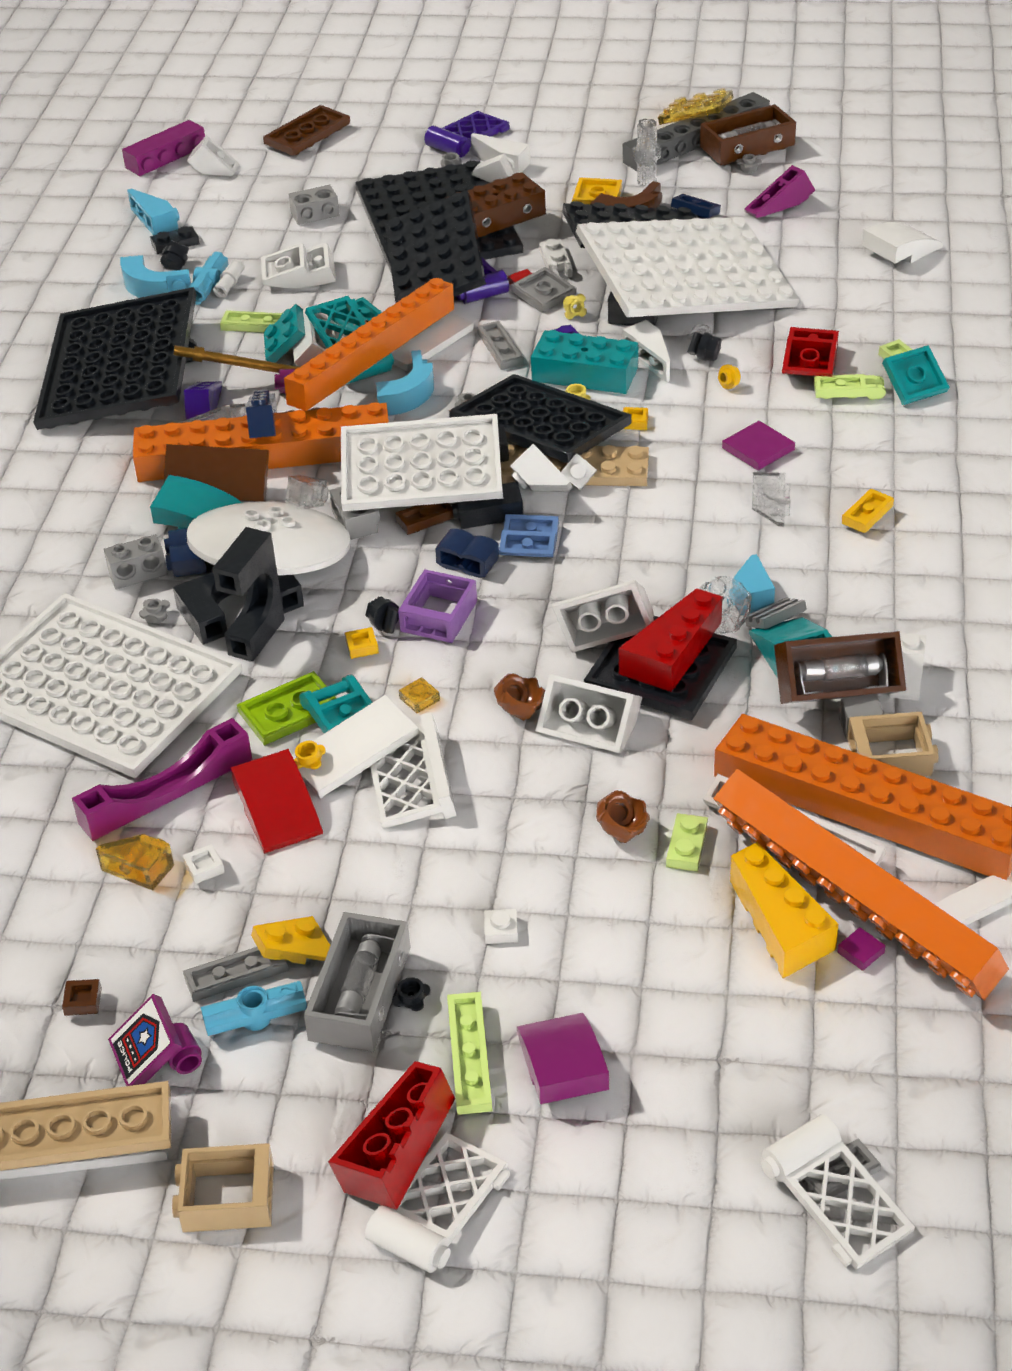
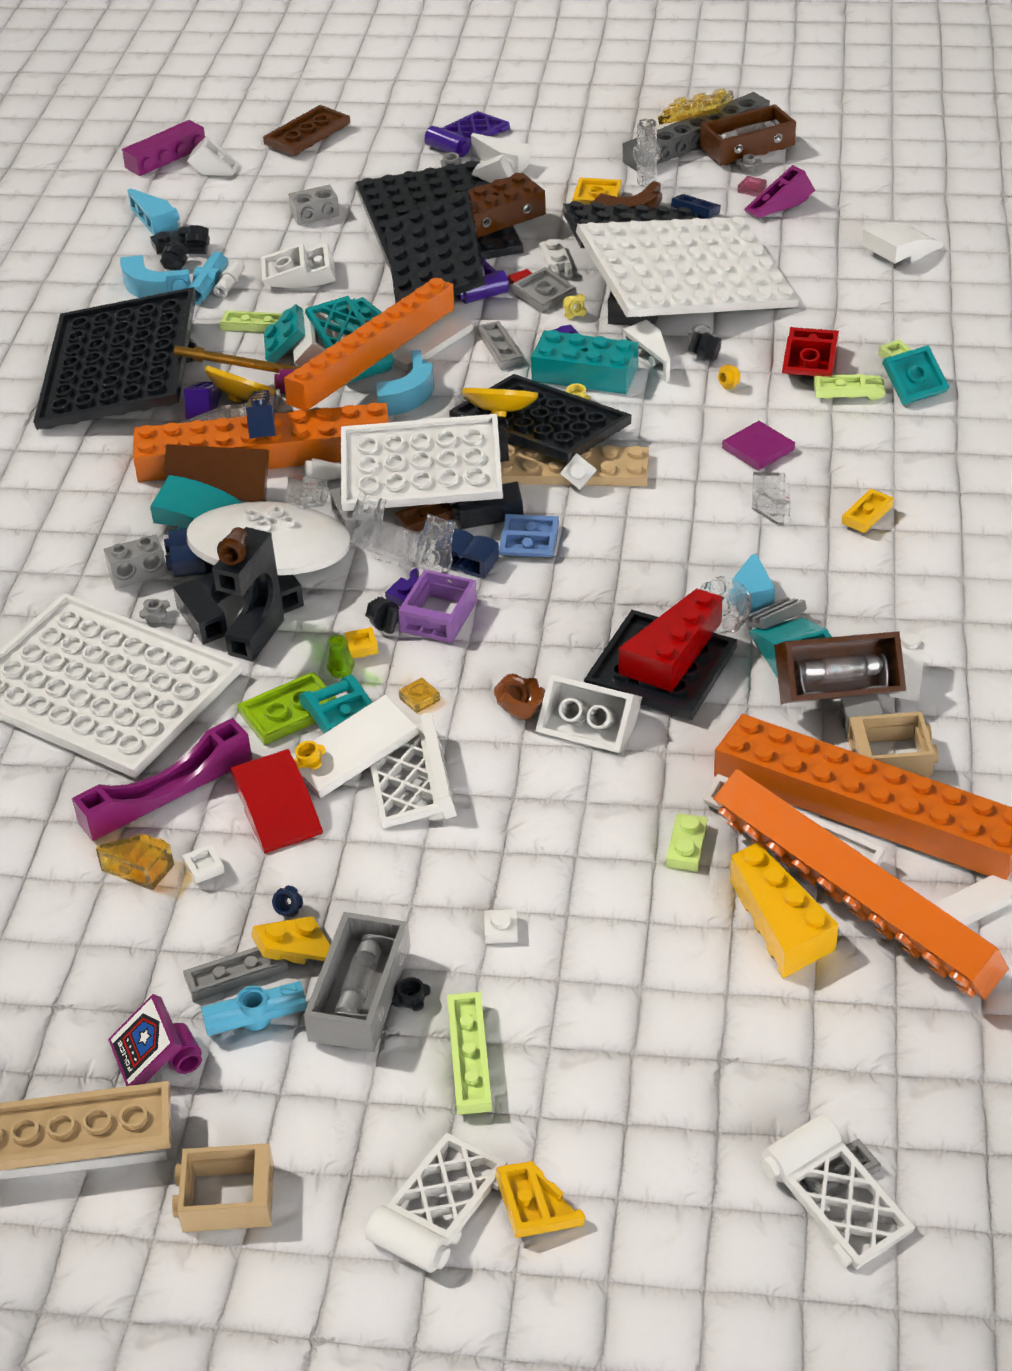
(81, 997): reddish brown plate -> none
(197, 239): none -> black piece
(233, 547): none -> reddish brown cone
(236, 386): none -> yellow dish
(281, 904): none -> dark blue plate
(322, 469): none -> white cone
(339, 658): none -> clear neon green cone
(393, 542): none -> clear bracket
(394, 1137): red wedge -> none
(402, 587): none -> dark purple plate
(499, 400): none -> yellow dish
(533, 1201): none -> yellow wing
(538, 472): white slope -> none
(563, 1058): magenta slope -> none
(604, 615): white slope -> none
(622, 815): dark orange hair -> none
(639, 418): yellow tile -> none
(752, 186): none -> clear pink tile
(861, 948): magenta tile -> none

